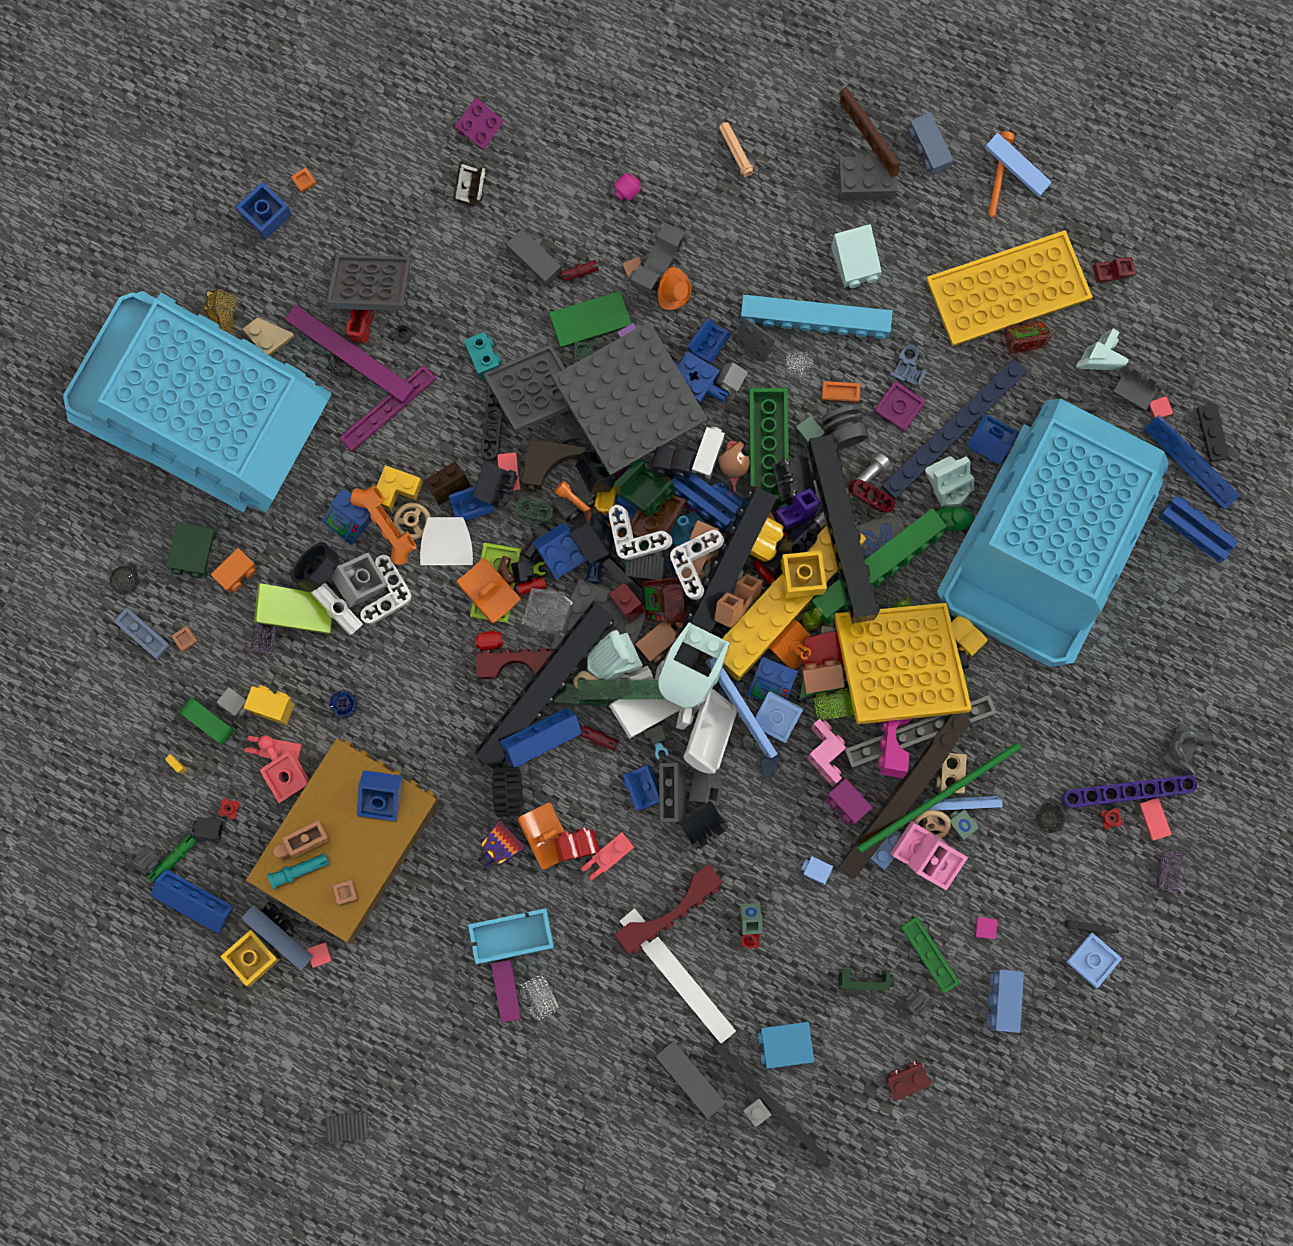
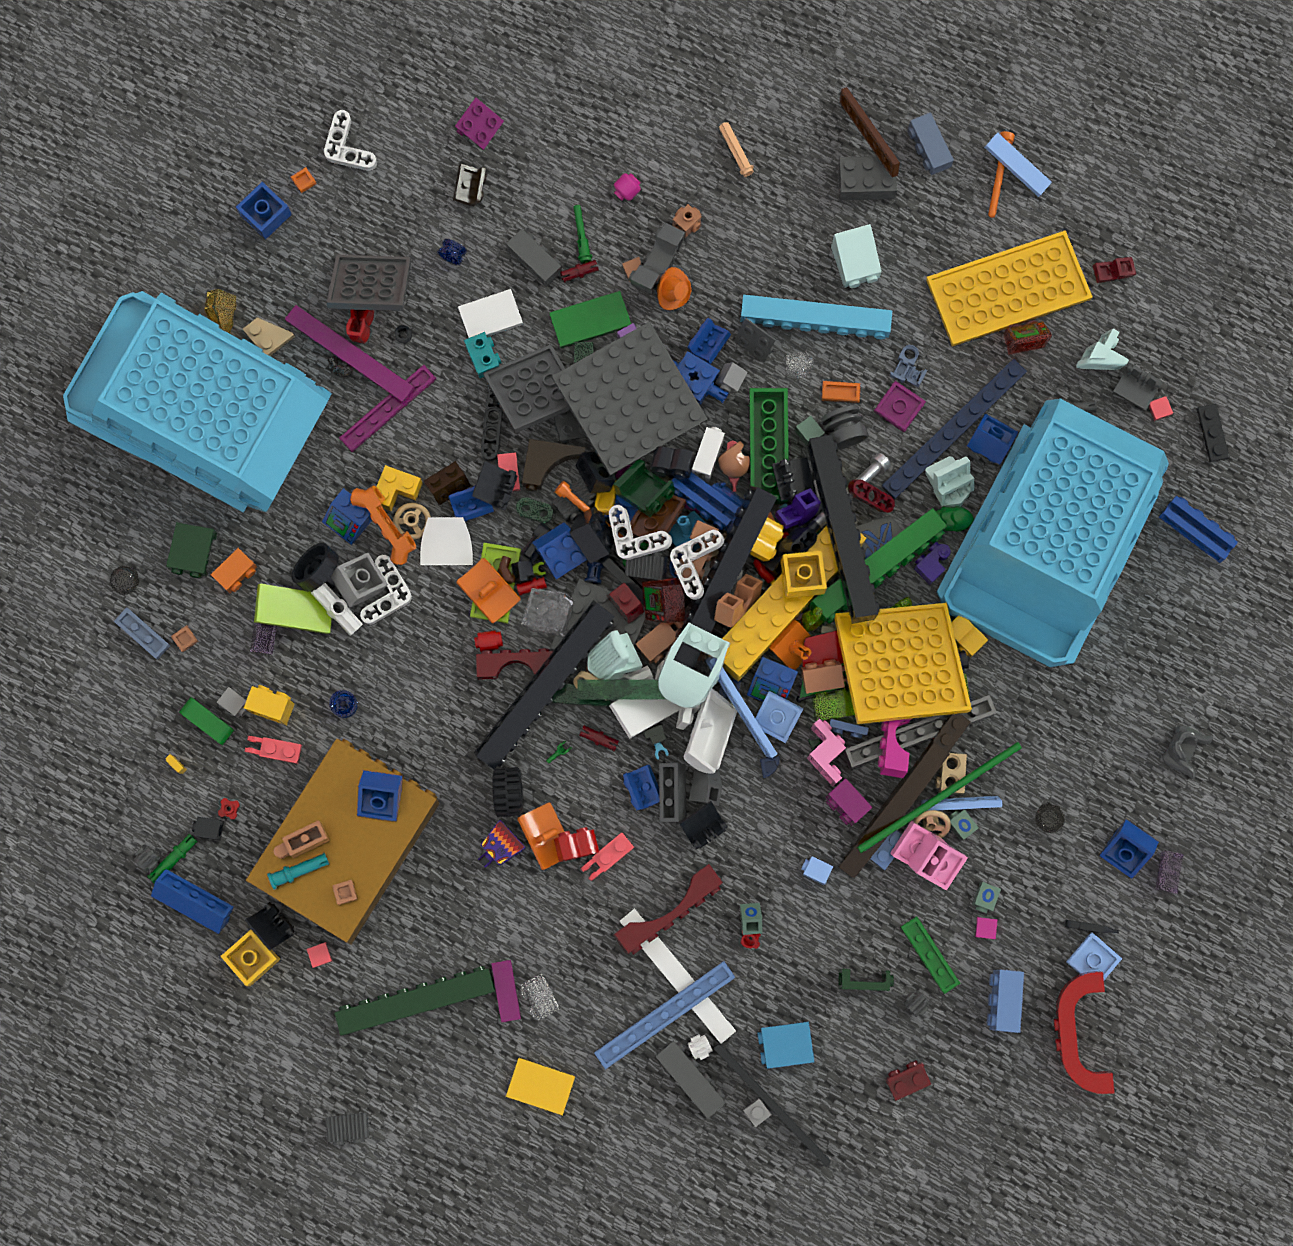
(277, 937): sand blue tile -> none
(285, 763): coral plate -> none
(340, 148): none -> white beam
(414, 1002): none -> dark green brick
(452, 251): none -> clear blue wheel
(491, 314): none -> white tile
(511, 936): medium azure piece -> none
(540, 737): blue brick -> none
(540, 1086): none -> yellow tile
(560, 751): none -> green hand
(583, 246): none -> green pin
(664, 1015): none -> medium blue tile
(687, 220): none -> nougat brick
(699, 1047): none -> white gear
(855, 730): none -> medium blue plate
(928, 566): none -> dark purple brick
(986, 897): none -> sand green brick
(1077, 987): none -> red arch
(1116, 818): red plate -> none
(1129, 849): none -> blue slope
(1138, 791): dark purple beam -> none
(1155, 819): coral tile -> none
(1191, 461): blue plate -> none

